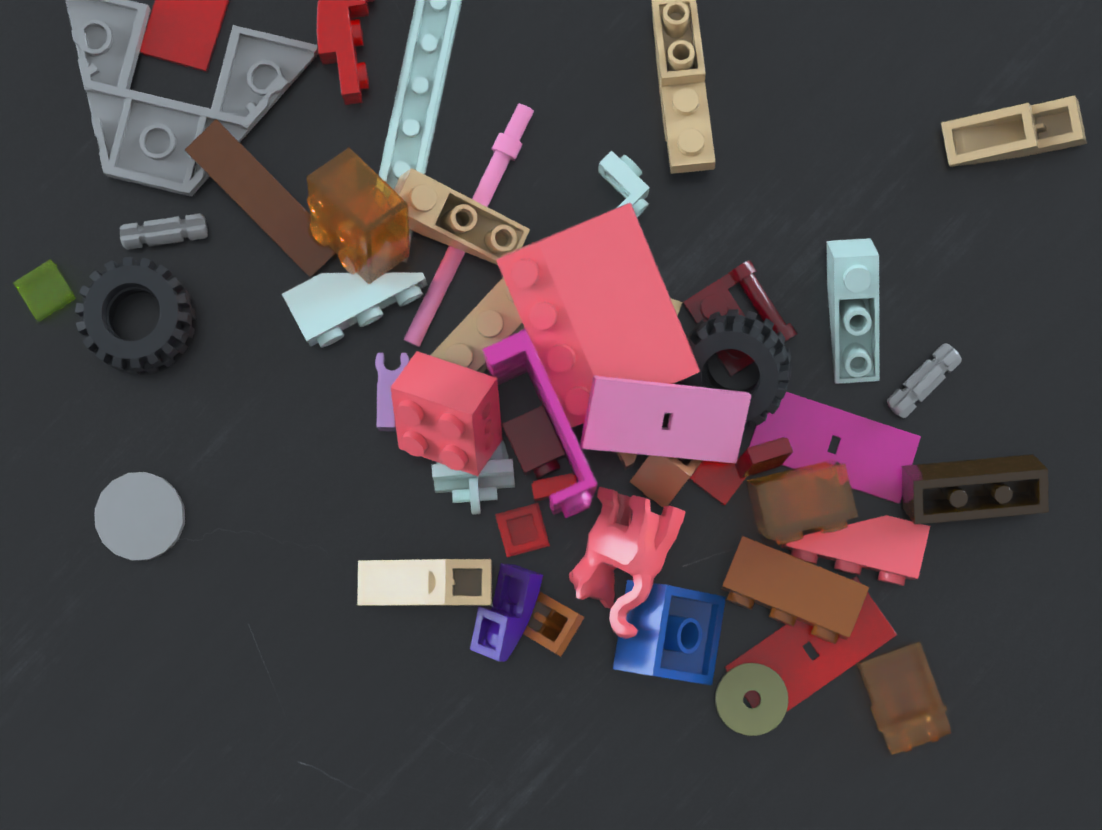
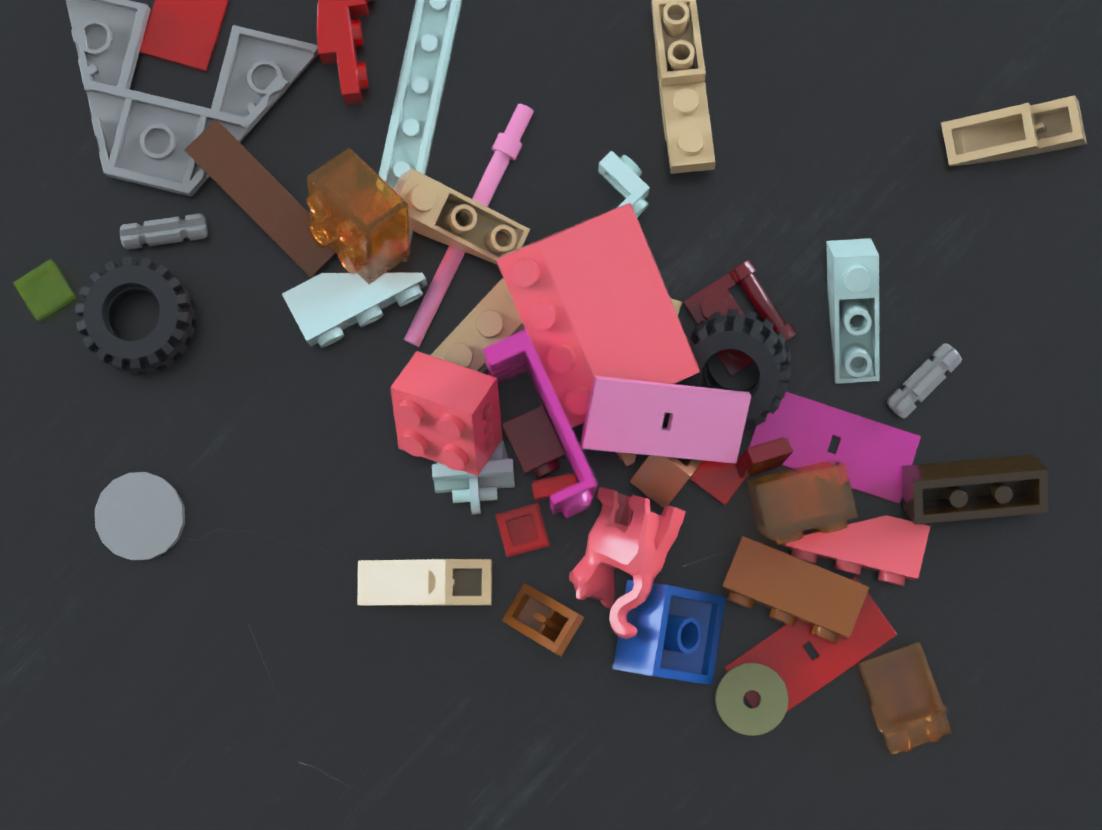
(386, 378): lavender plate -> none
(503, 624): dark purple slope -> none

